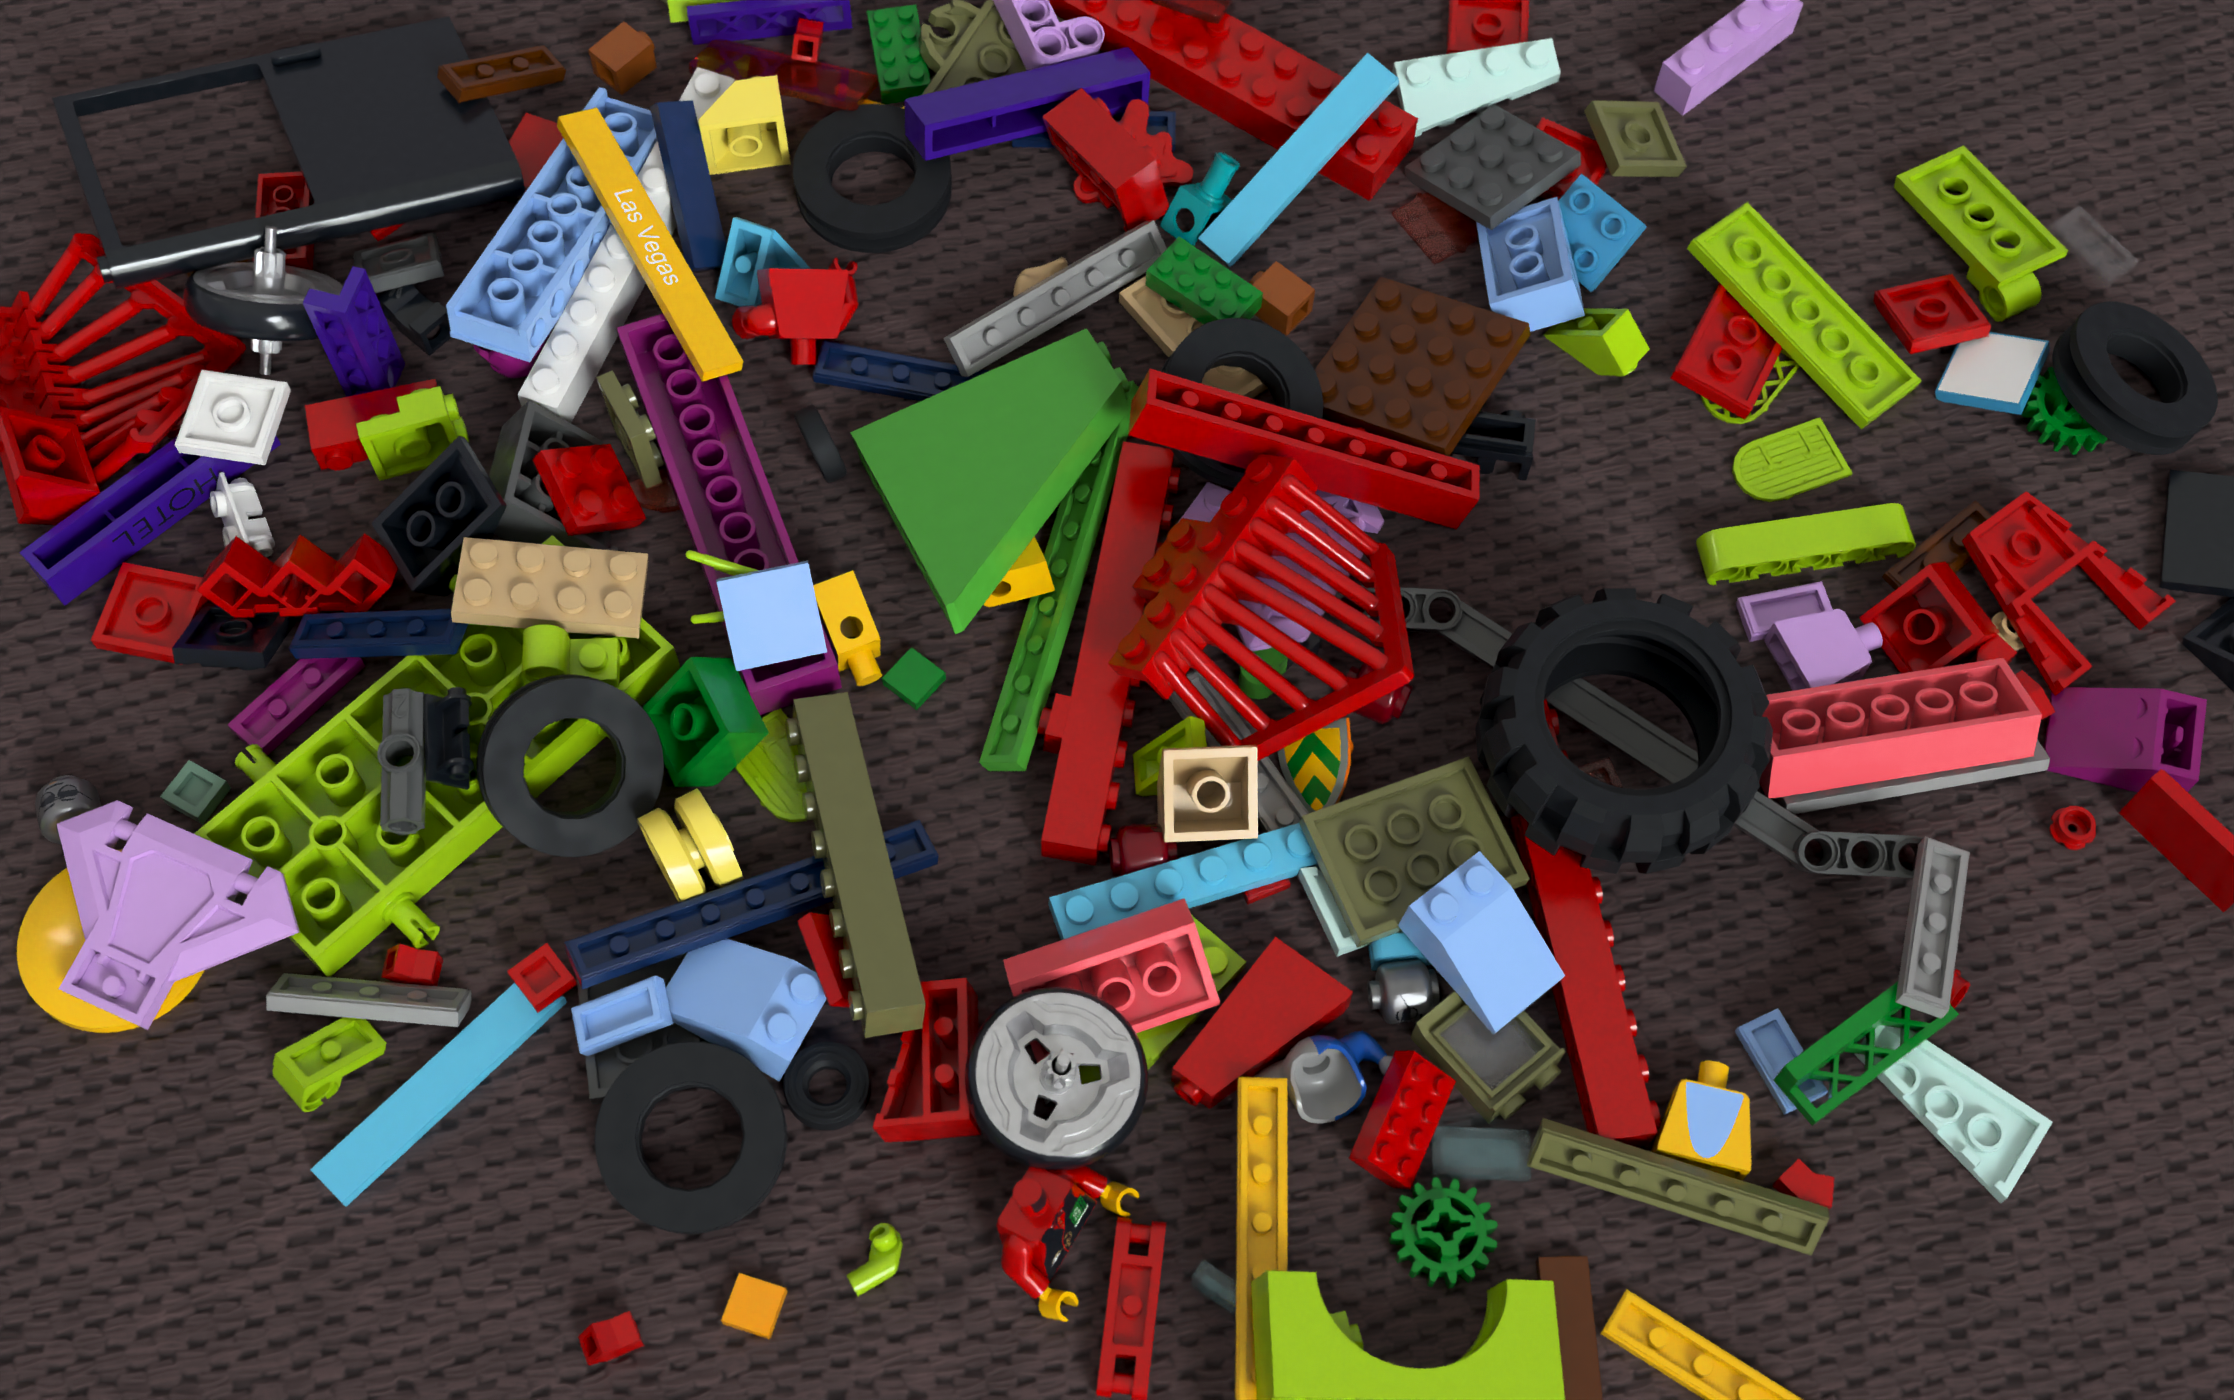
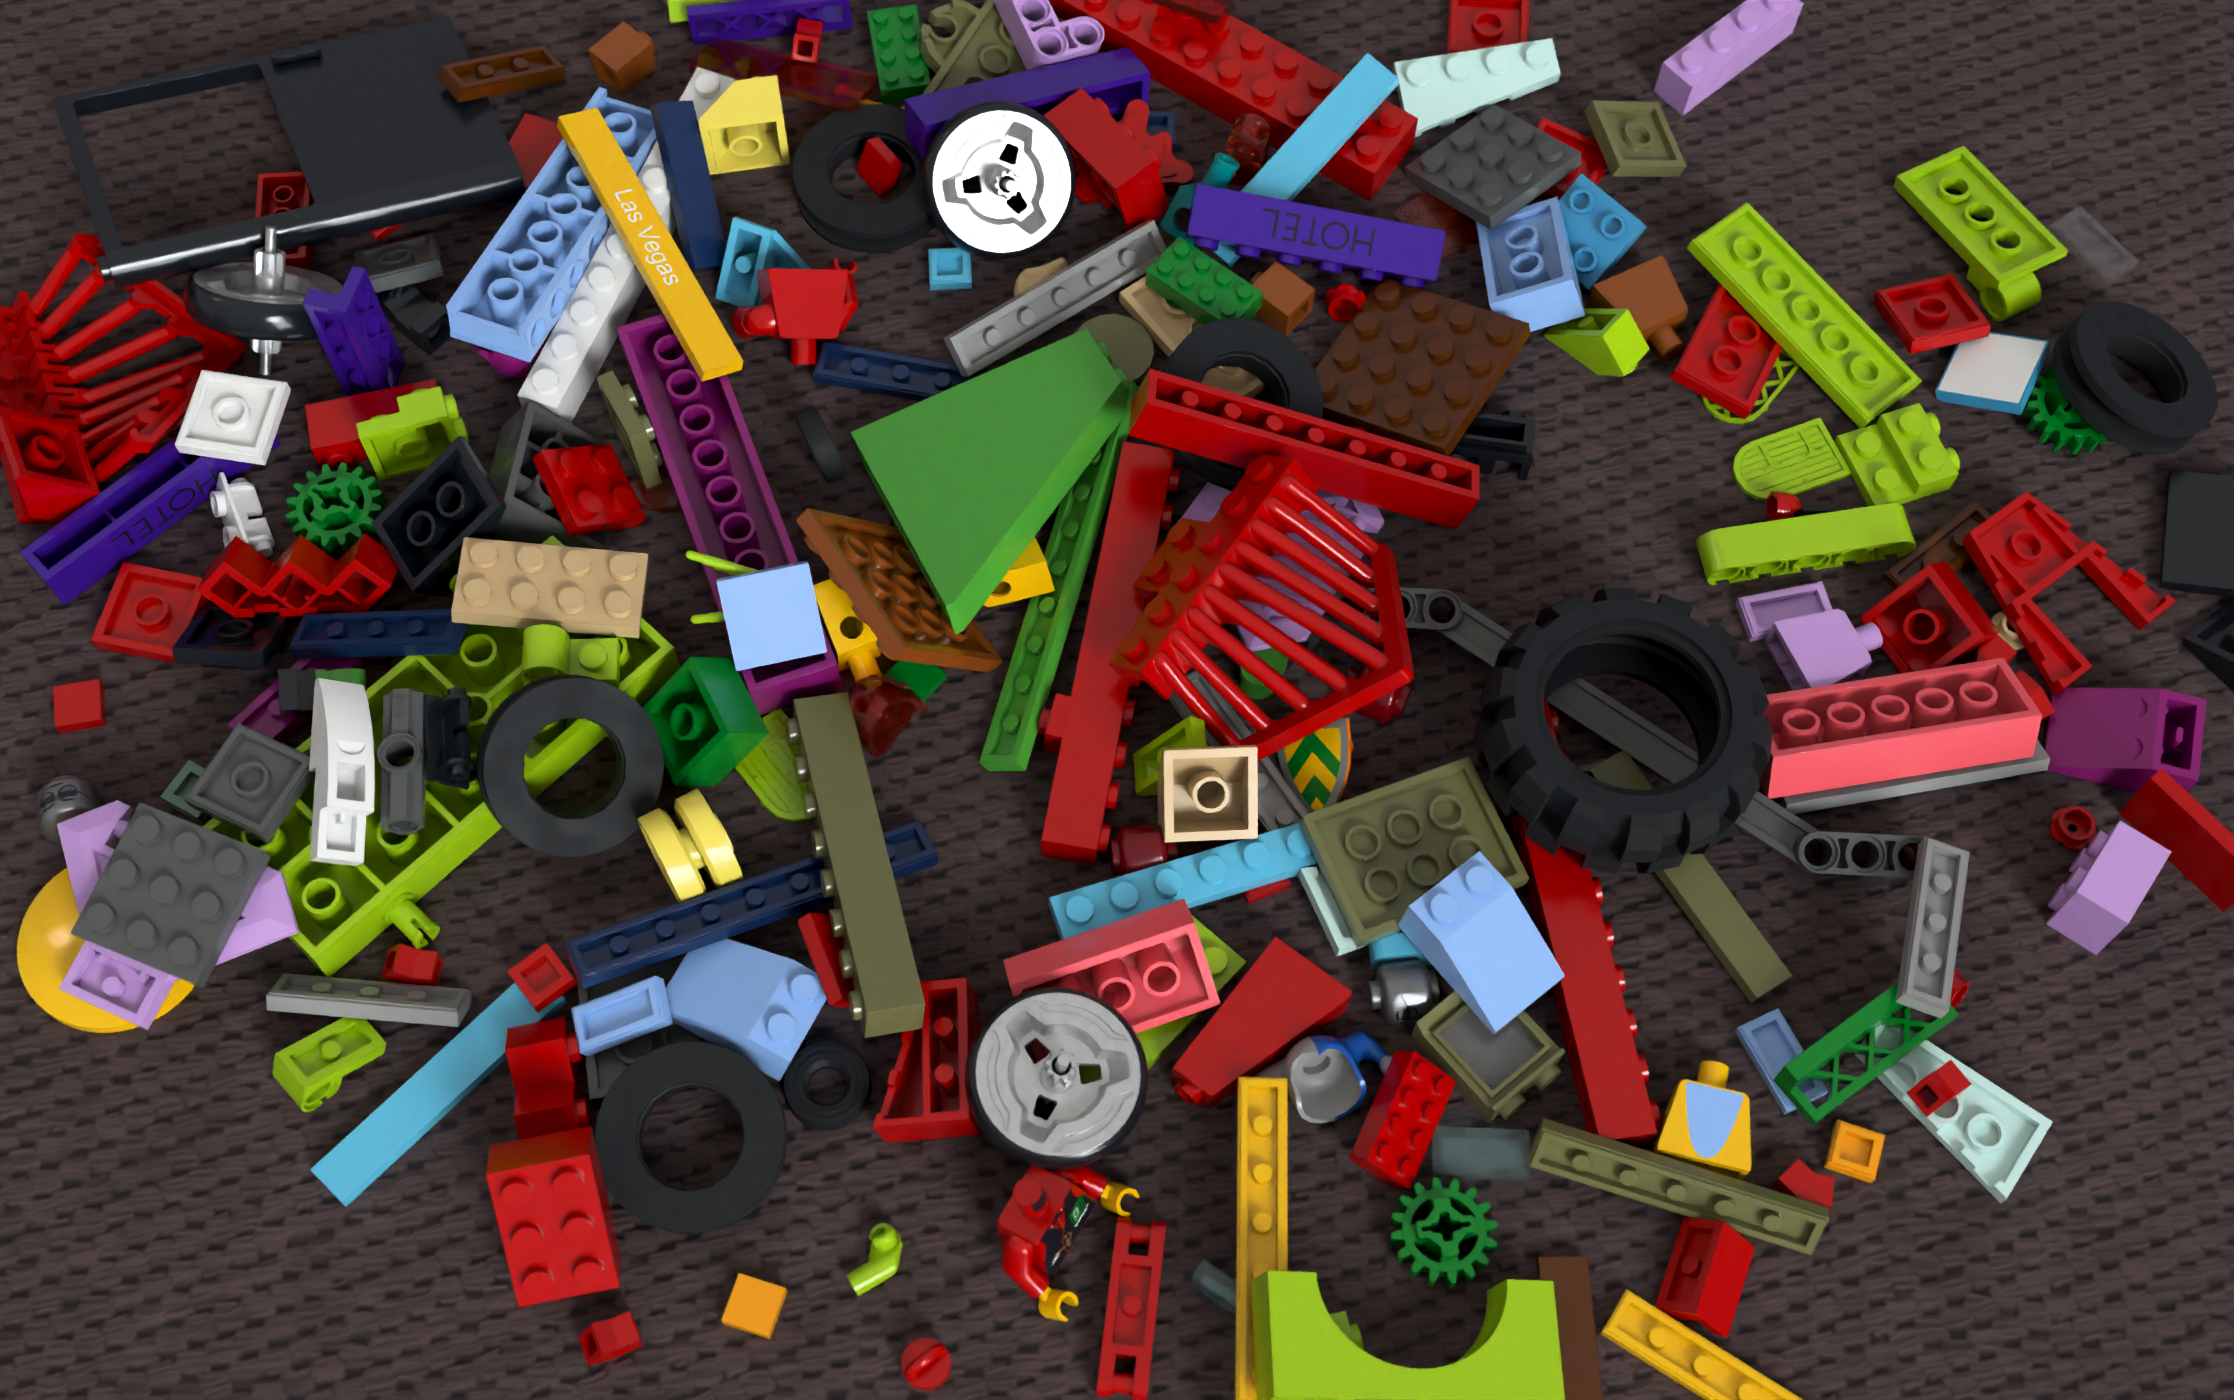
(79, 706): none -> red tile
(171, 895): none -> dark grey plate
(251, 783): none -> dark grey tile
(297, 687): none -> black leg
(335, 507): none -> green gear
(343, 772): none -> white slope
(545, 1078): none -> red brick
(554, 1216): none -> red brick
(872, 706): none -> clear red helmet
(879, 167): none -> red tile
(892, 594): none -> dark orange plate
(926, 1364): none -> red tile
(949, 269): none -> medium azure tile
(971, 147): none -> wheel
(1126, 341): none -> olive tile
(1248, 146): none -> clear red leg
(1314, 235): none -> dark purple brick
(1344, 302): none -> red plate
(1651, 299): none -> dark orange torso
(1706, 1274): none -> red panel
(1709, 902): none -> olive tile
(1789, 506): none -> red hinge
(1854, 1151): none -> light orange tile
(1899, 457): none -> lime plate
(1939, 1088): none -> red piece
(2106, 886): none -> lavender brick

